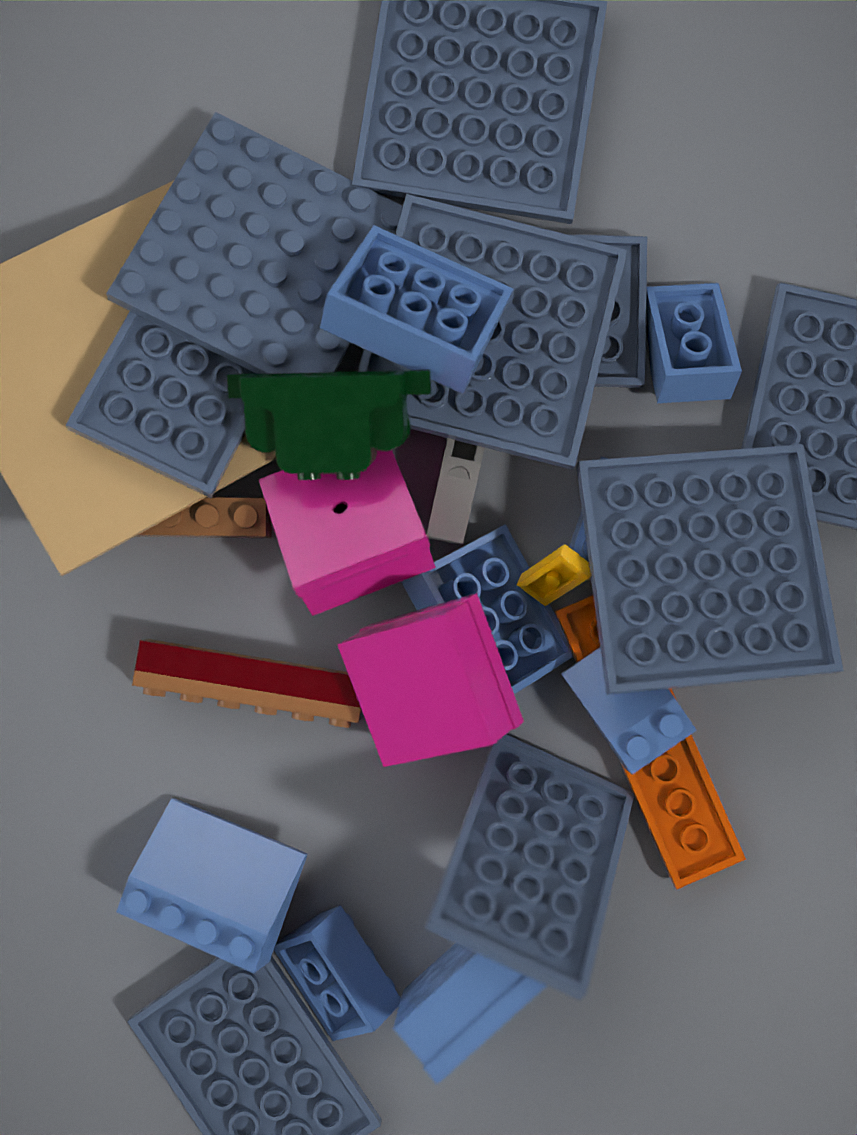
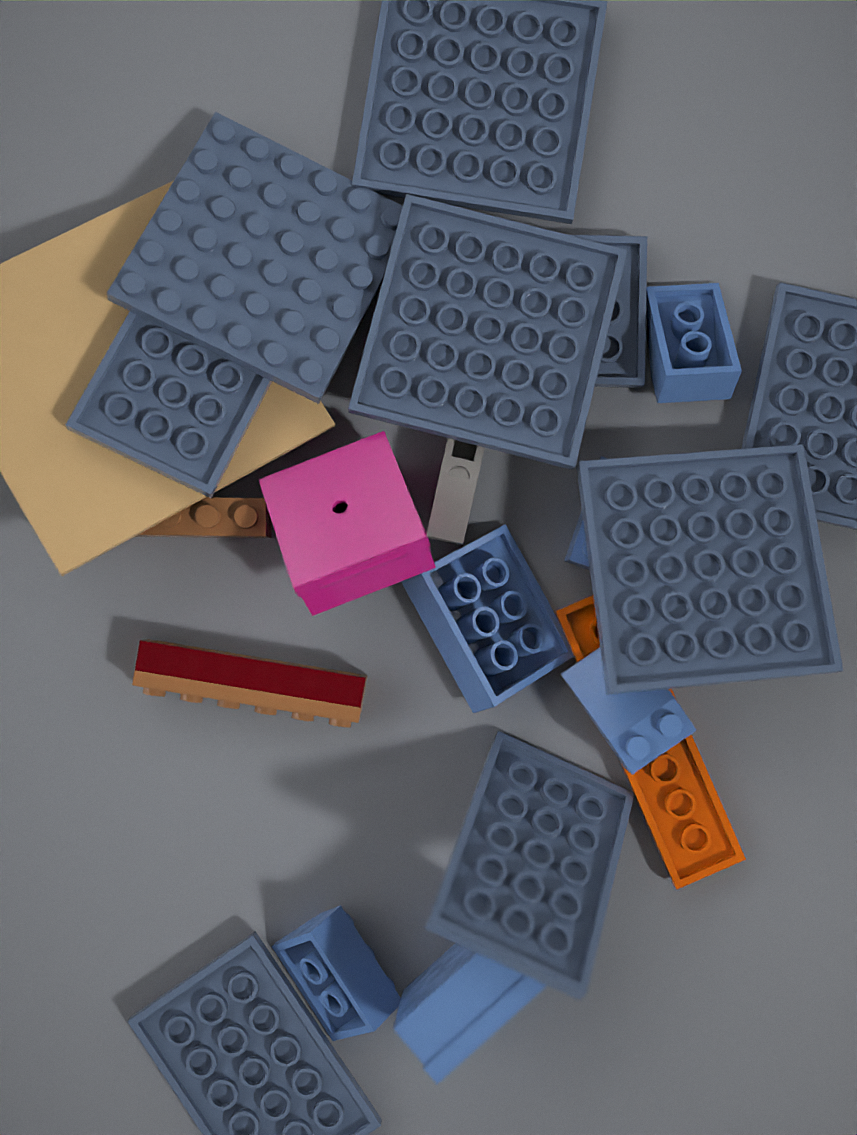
(213, 885): medium blue slope -> none
(327, 417): dark green brick -> none
(415, 308): medium blue slope -> none
(431, 682): dark pink container -> none
(555, 575): yellow plate -> none

